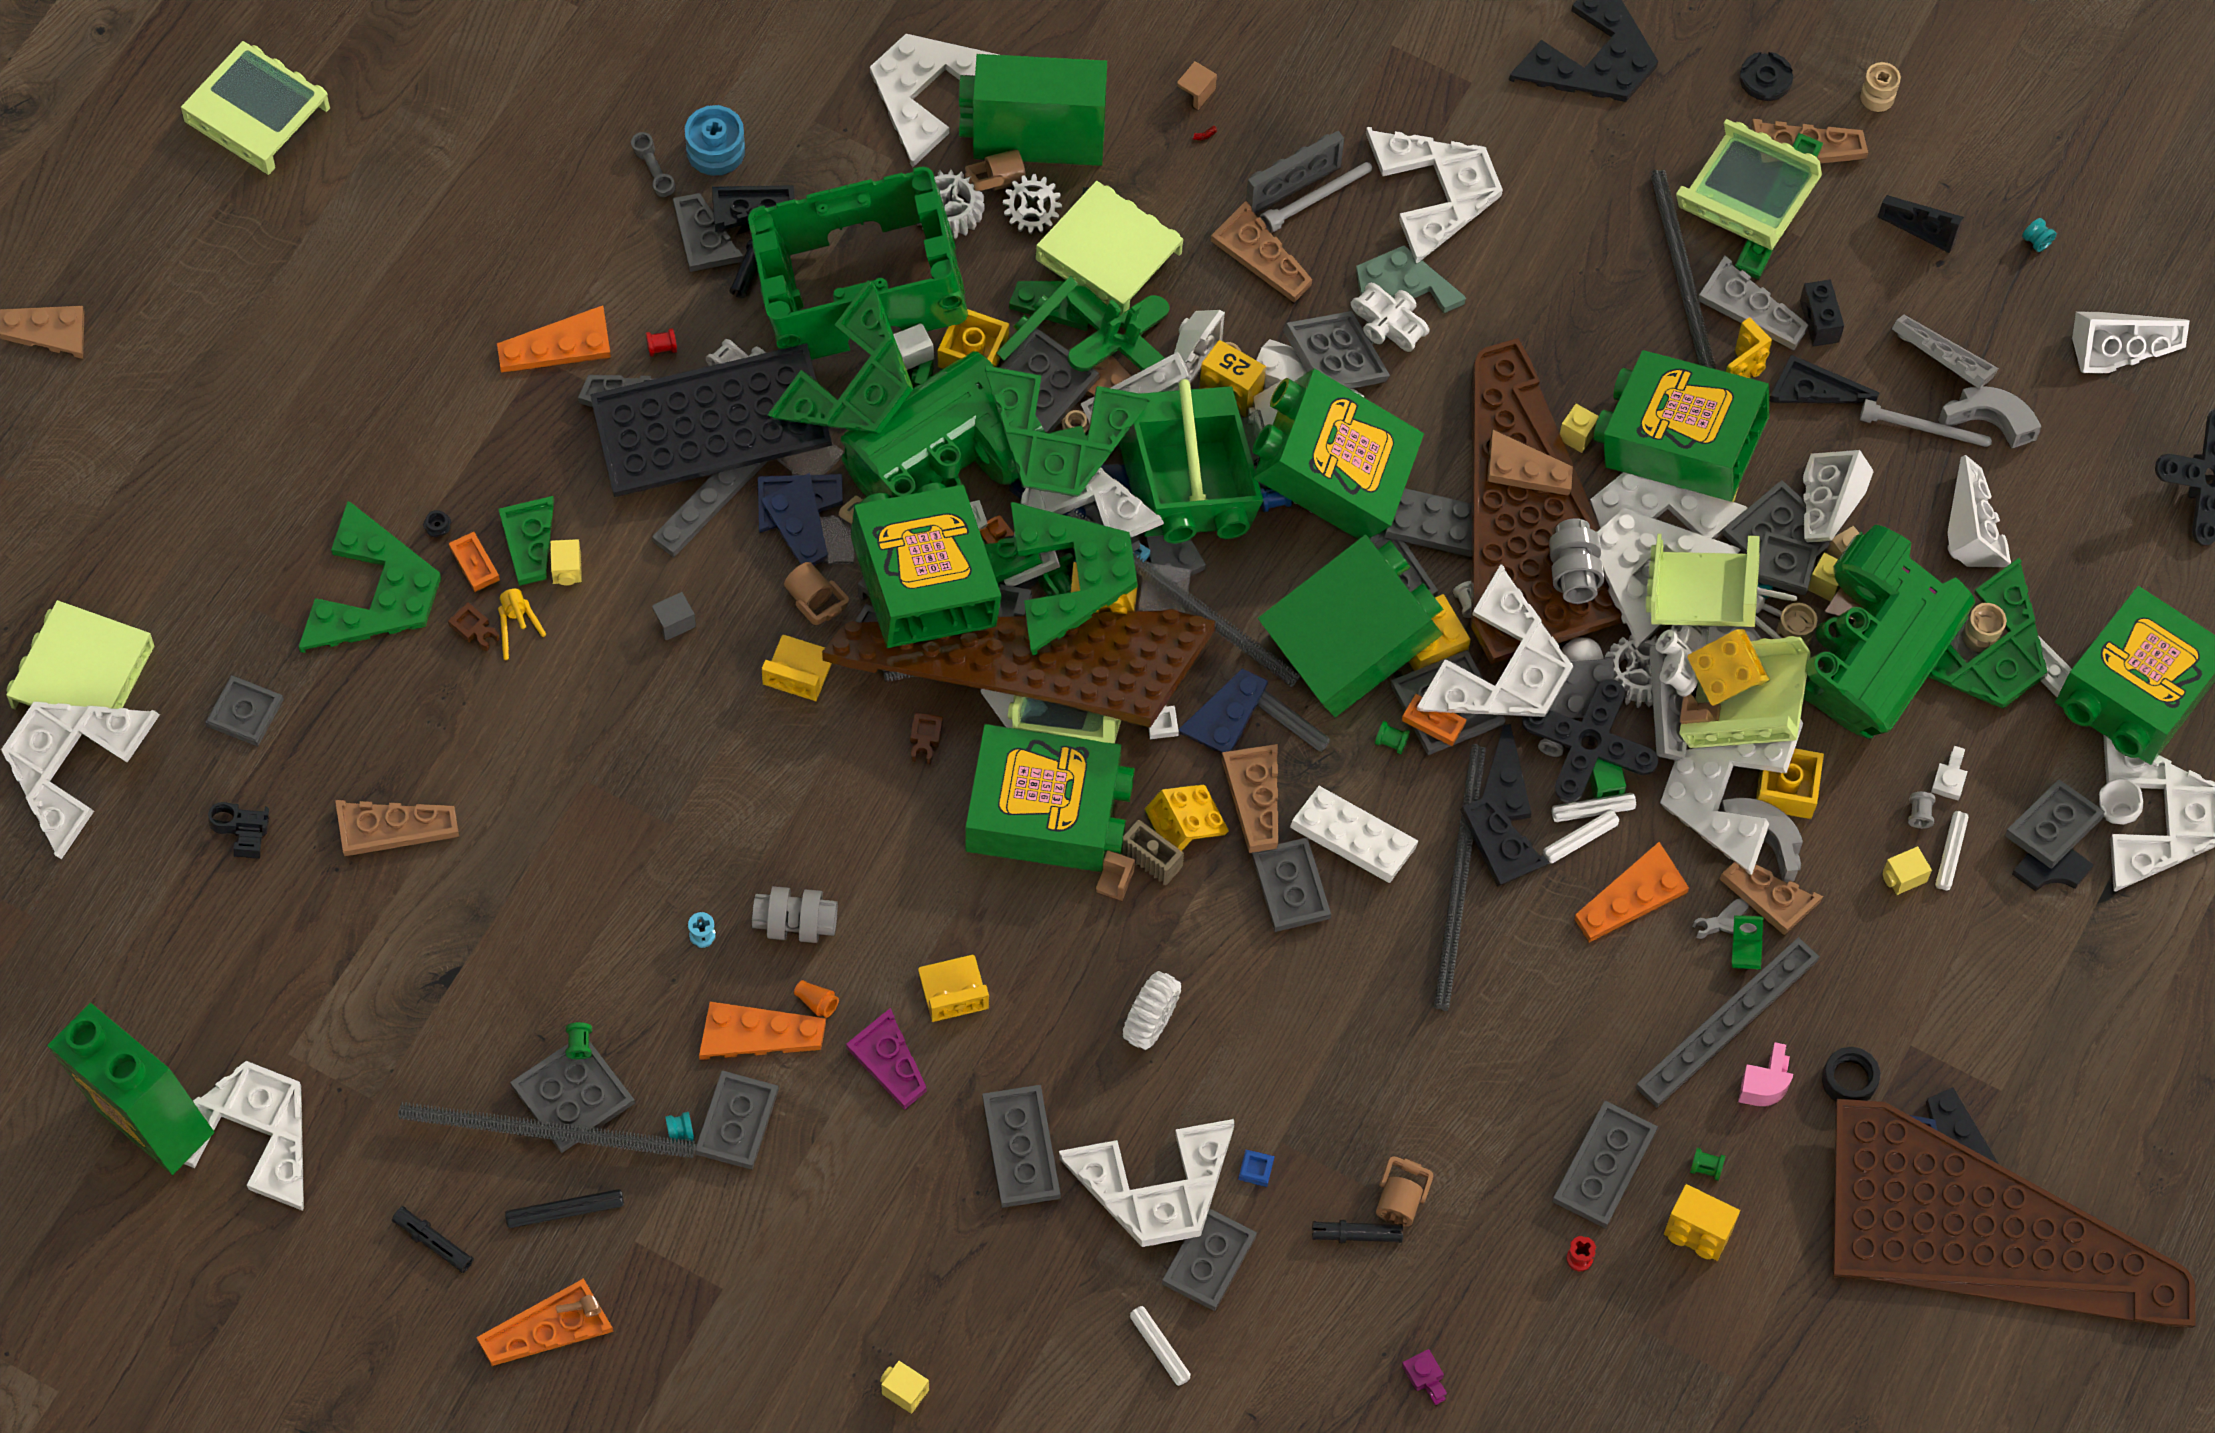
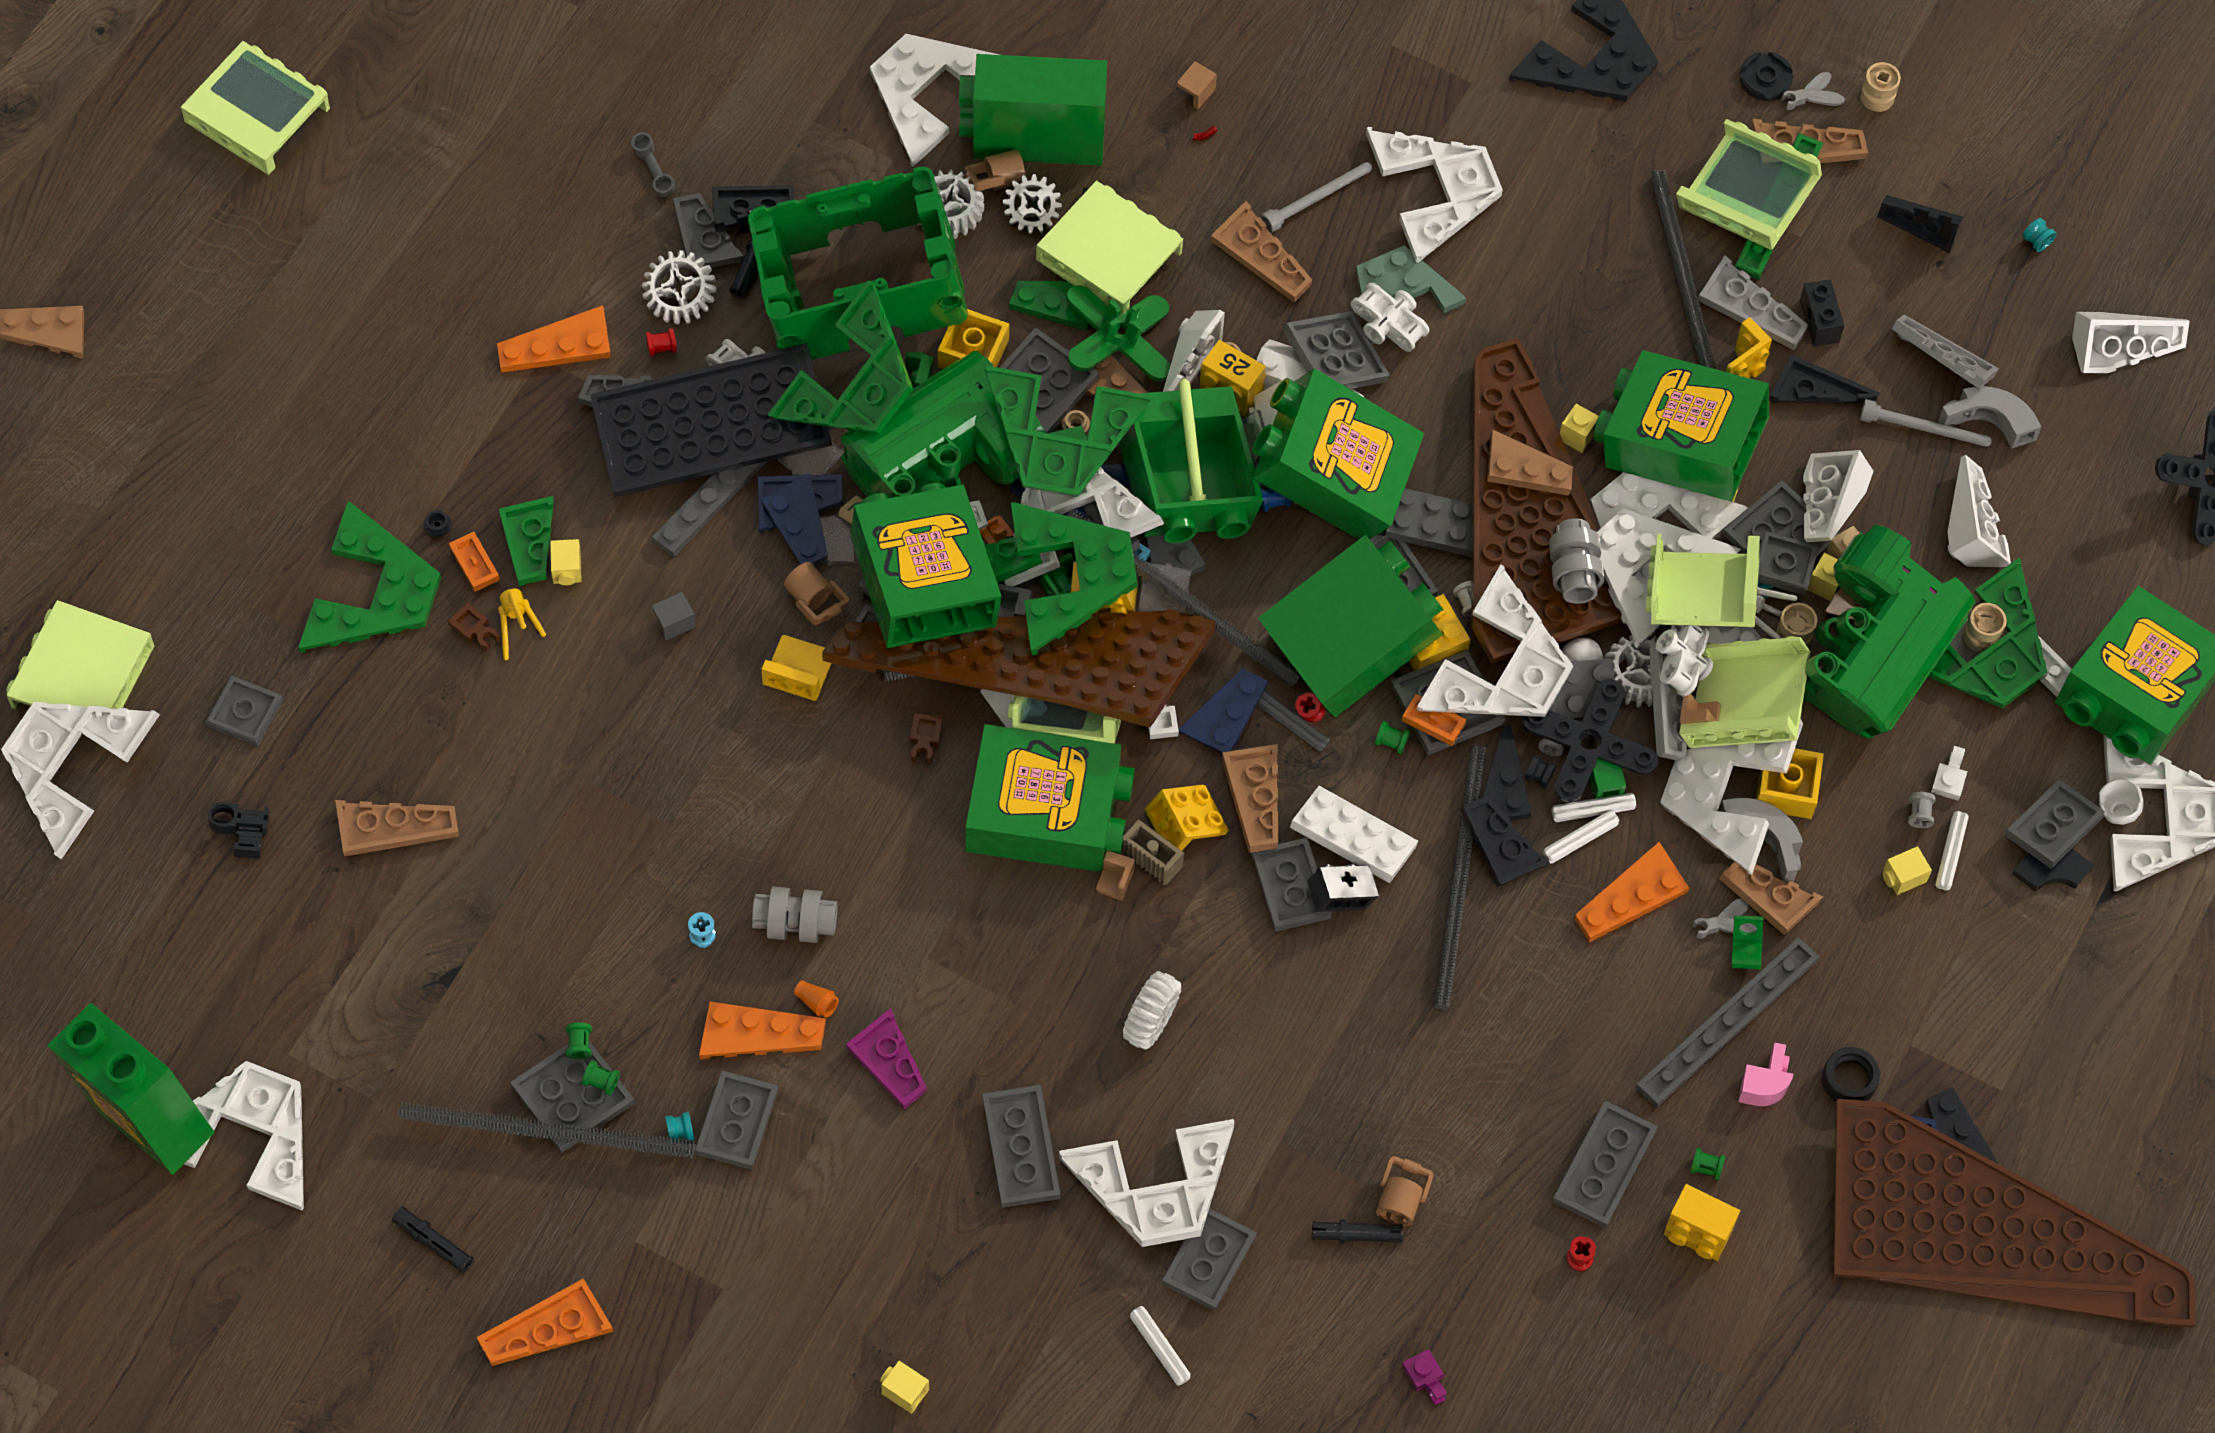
(564, 1208): black axle -> none
(587, 1303): medium nougat hand -> none
(601, 1078): none -> green bush
(669, 288): none -> white gear
(715, 140): dark azure wheel -> none
(914, 346): white panel -> none
(953, 988): yellow bracket -> none
(1042, 308): green wing -> none
(1156, 378): white plate -> none
(1256, 1168): blue tile -> none
(1295, 172): dark grey plate -> none
(1309, 699): none -> red bush
(1342, 888): none -> brick
(1540, 772): none -> black wheel
(1727, 666): yellow bracket -> none
(1814, 93): none -> light grey piece

